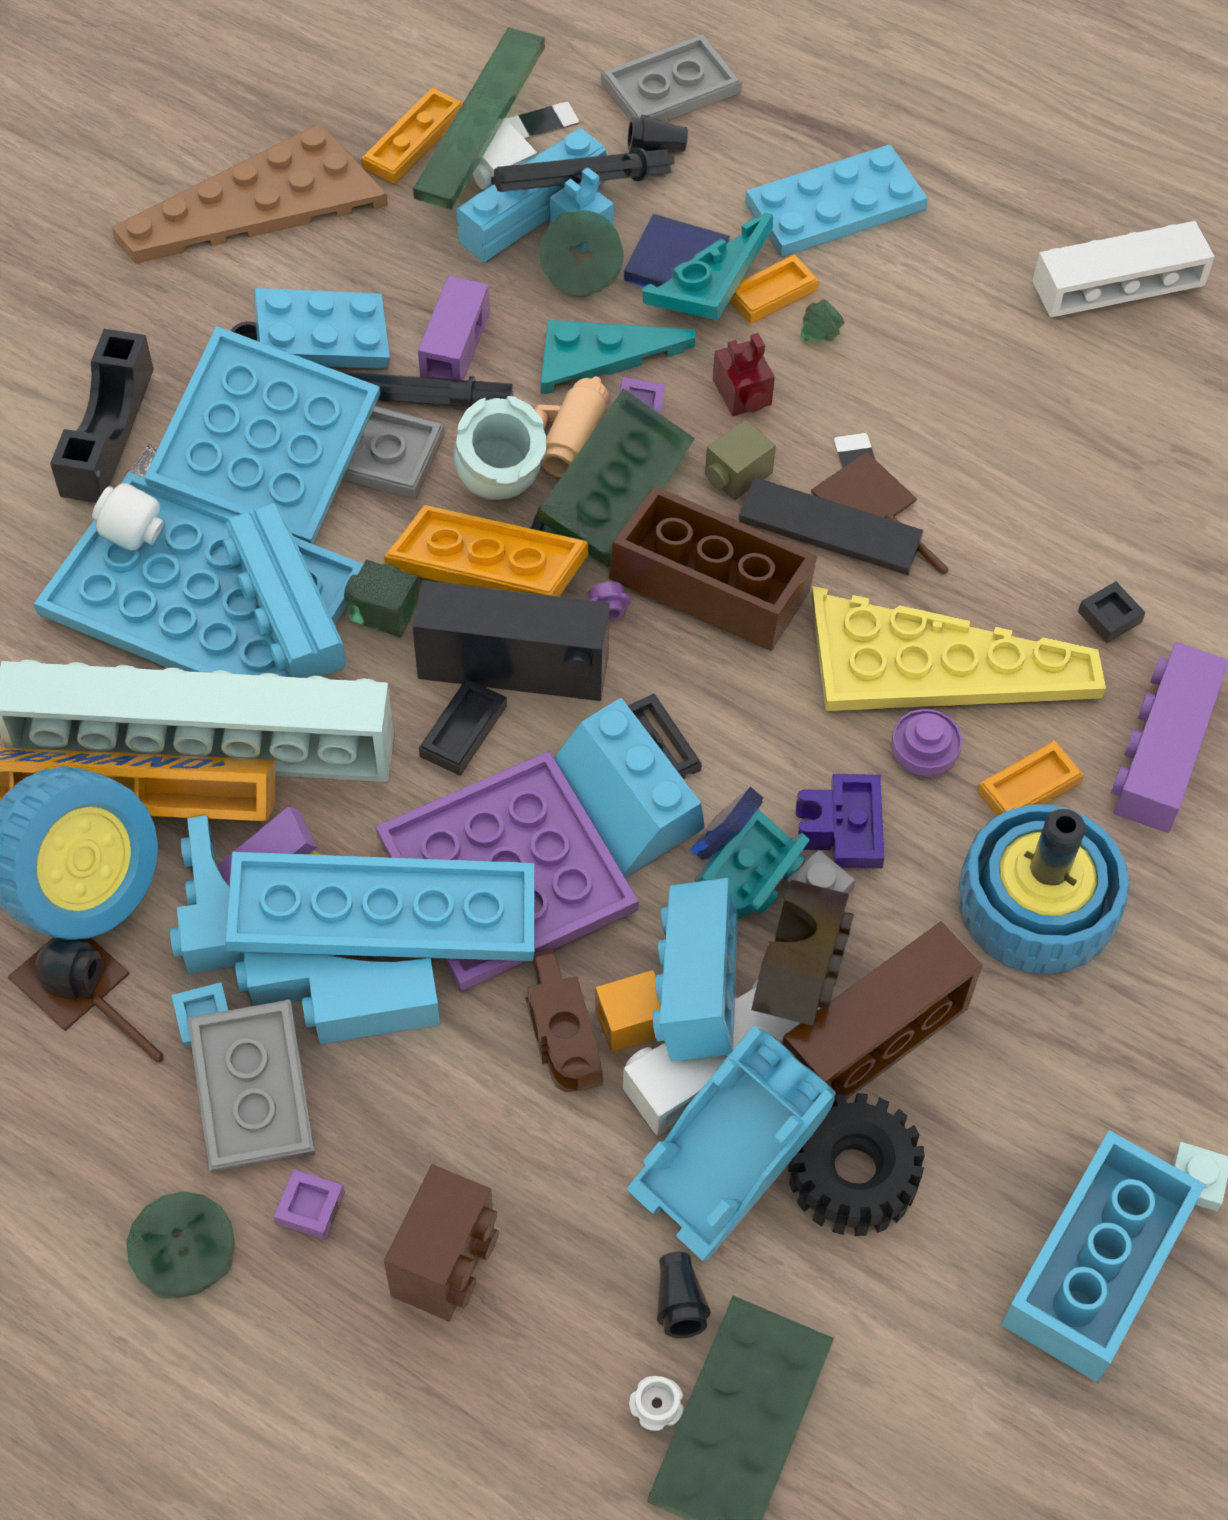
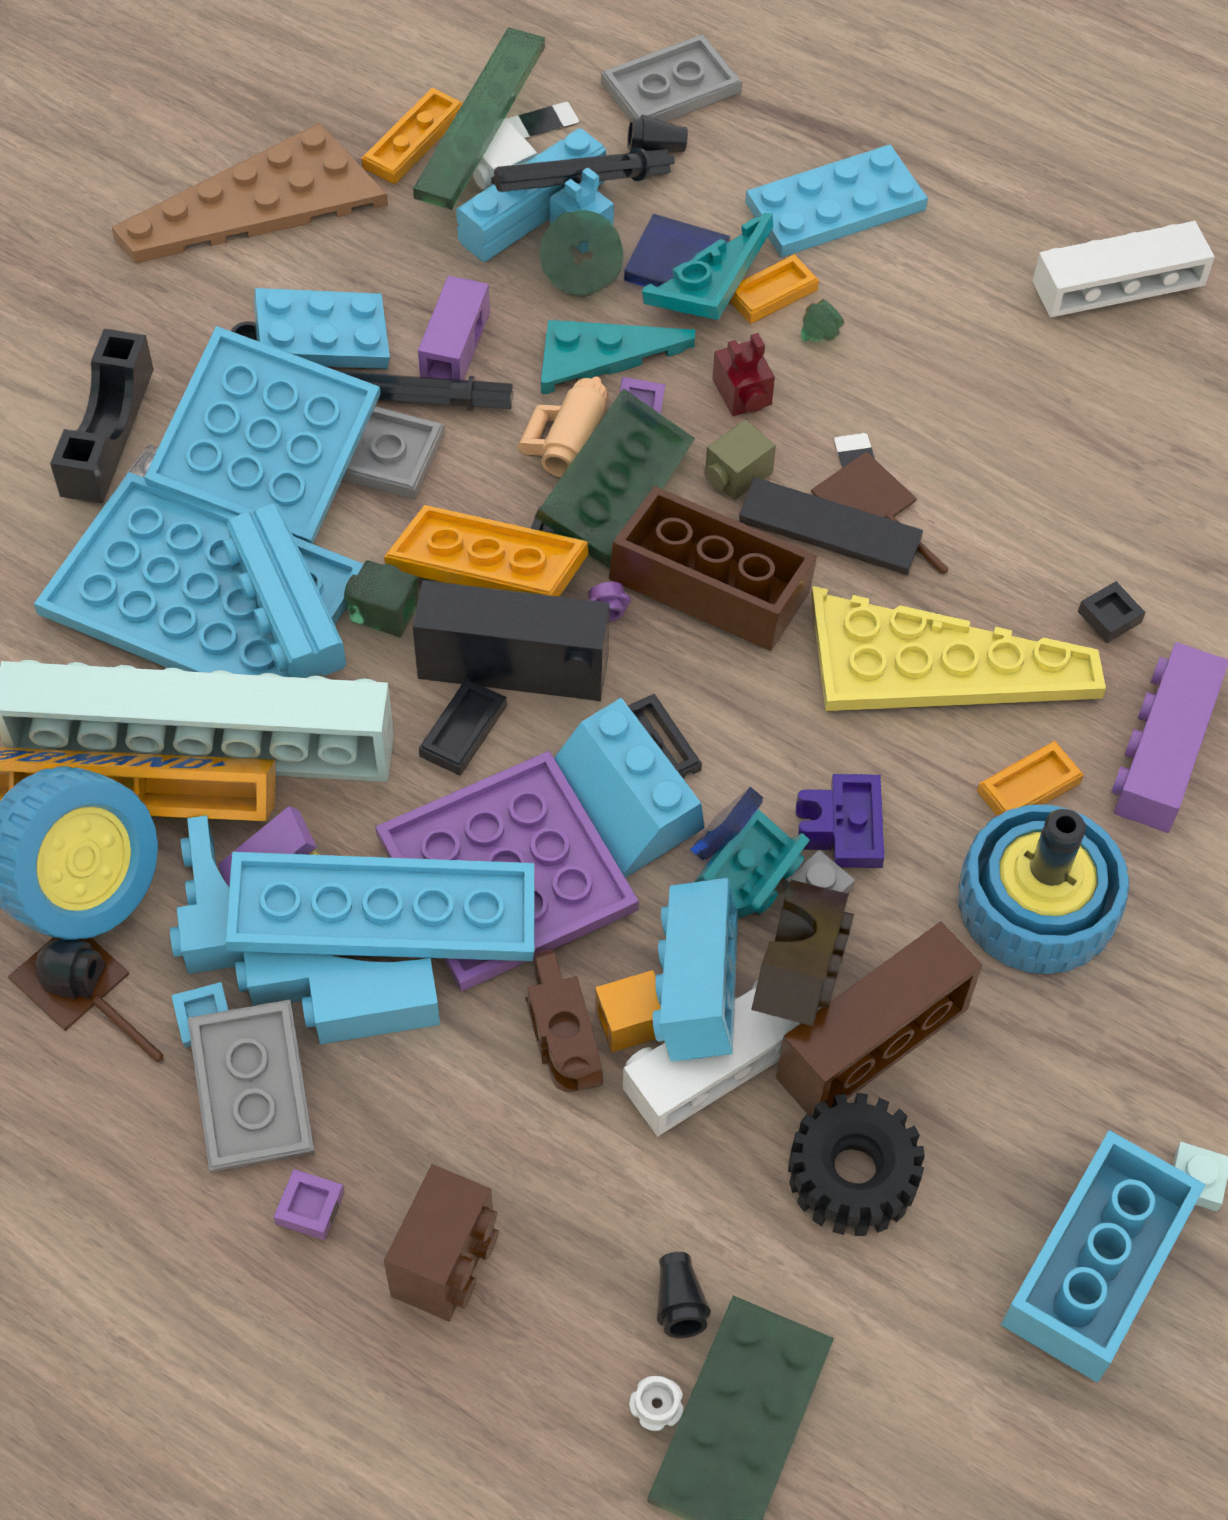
(128, 516): white head -> none
(155, 1252): clear green plate -> none
(499, 447): light aqua tile -> none
(733, 1141): medium azure piece -> none
(926, 742): medium lavender plate -> none

